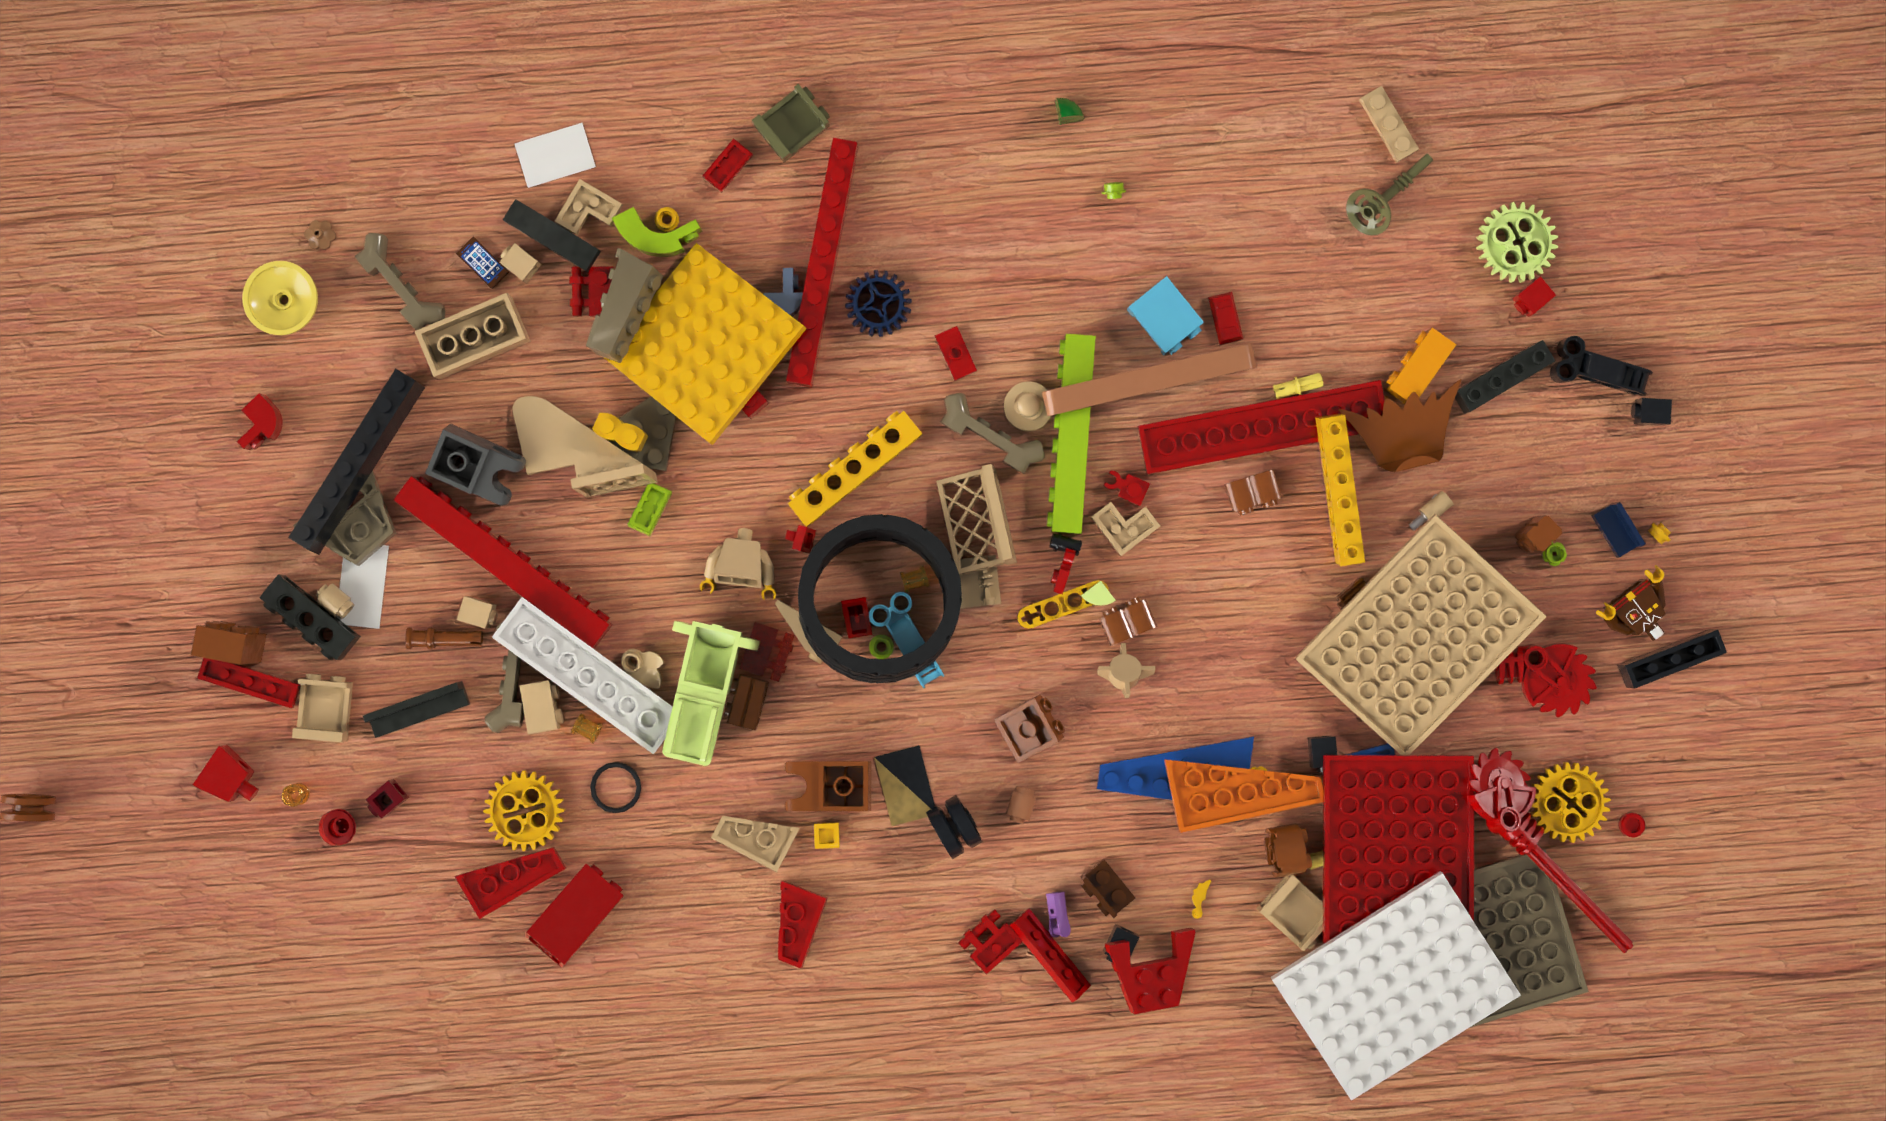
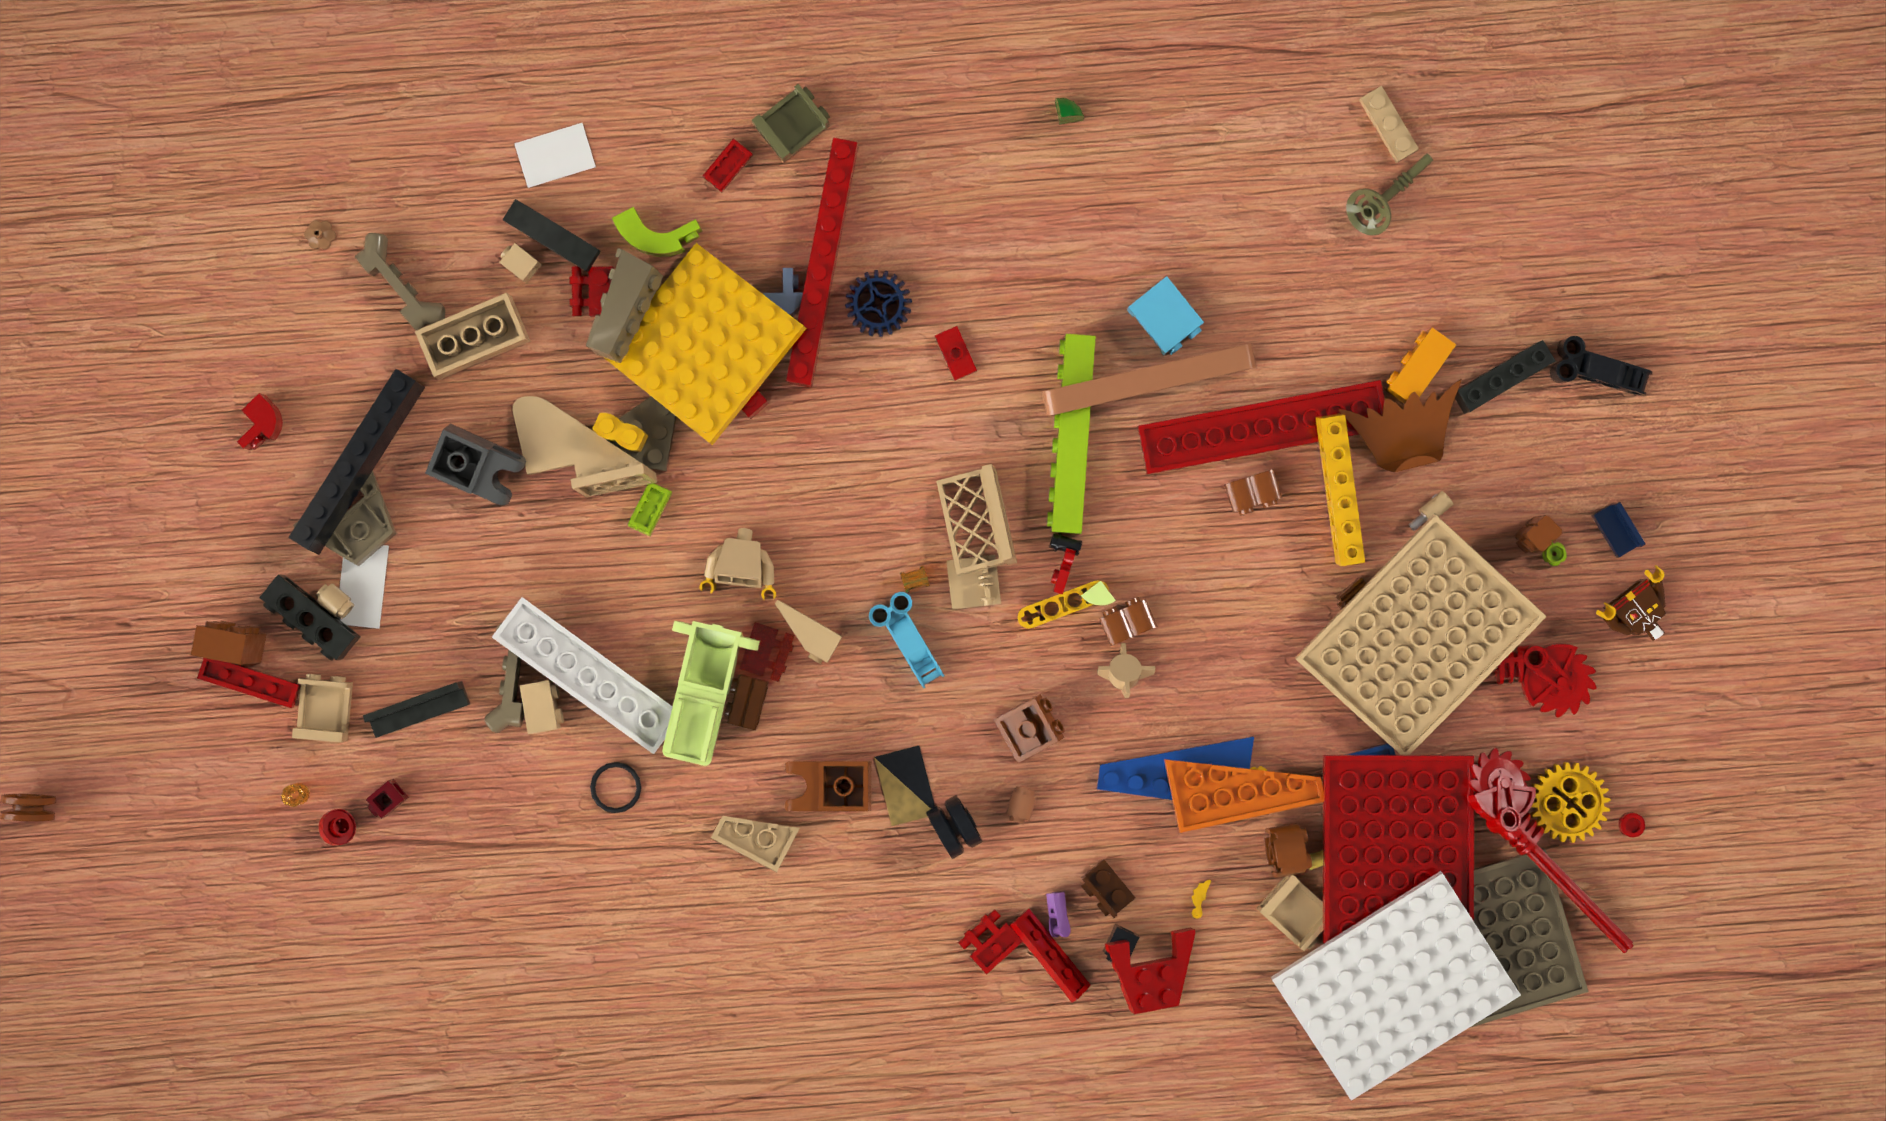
(226, 776): red torso -> none
(264, 294): light yellow dish -> none
(431, 638): dark orange pin -> none
(477, 612): tan brick -> none
(482, 262): tile -> none
(502, 561): red brick -> none
(502, 882): red wing -> none
(518, 789): yellow gear -> none
(574, 914): red slope -> none
(586, 201): tan plate -> none
(587, 728): clear yellow bush -> none
(646, 668): tan plate -> none
(666, 211): yellow plate -> none
(798, 922): red wing -> none
(802, 538): red tile -> none
(826, 835): yellow plate -> none
(857, 617): red slope -> none
(888, 451): yellow brick -> none
(889, 529): black tyre -> none
(889, 646): lime plate -> none
(959, 418): dark tan plate -> none
(1026, 407): tan plate -> none
(1114, 190): lime plate -> none
(1122, 533): tan plate -> none
(1131, 489): red plate -> none
(1225, 318): red tile -> none
(1298, 386): light yellow axle -> none
(1318, 747): black brick -> none
(1533, 297): red brick -> none
(1537, 234): yellowish green gear -> none
(1652, 411): black brick -> none
(1660, 533): yellow plate -> none
(1672, 658): black brick -> none

